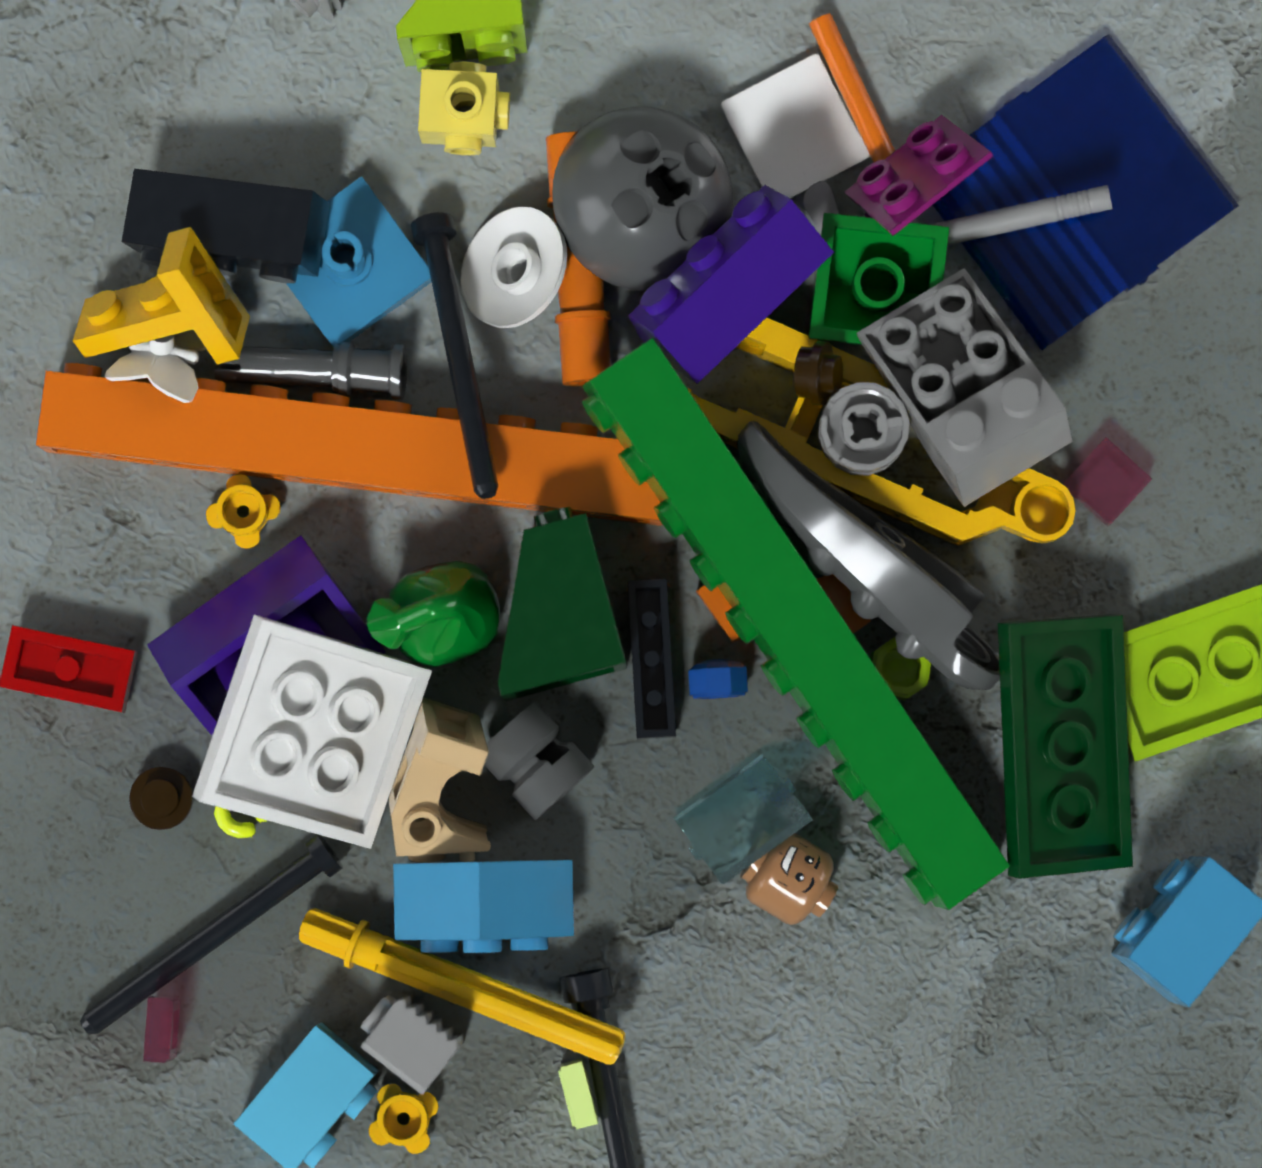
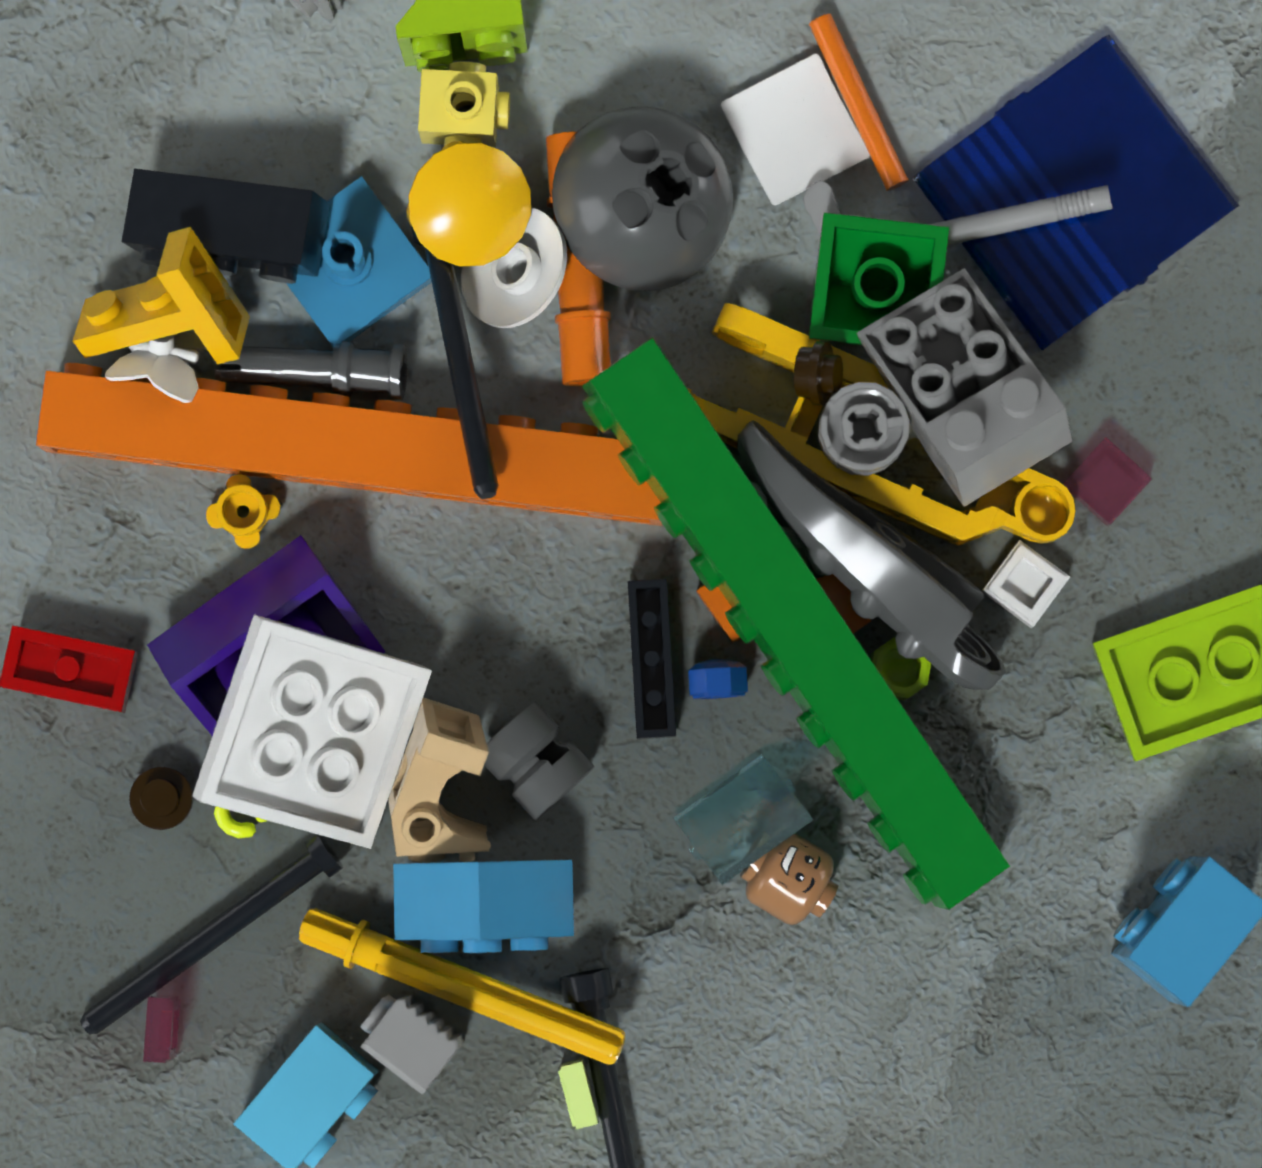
(389, 1130): yellow plate -> none
(437, 614): green piece -> none
(469, 204): none -> yellow dish
(559, 611): dark green slope -> none
(730, 282): dark purple slope -> none
(917, 174): magenta hinge -> none
(1025, 584): none -> white tile
(1065, 745): dark green plate -> none

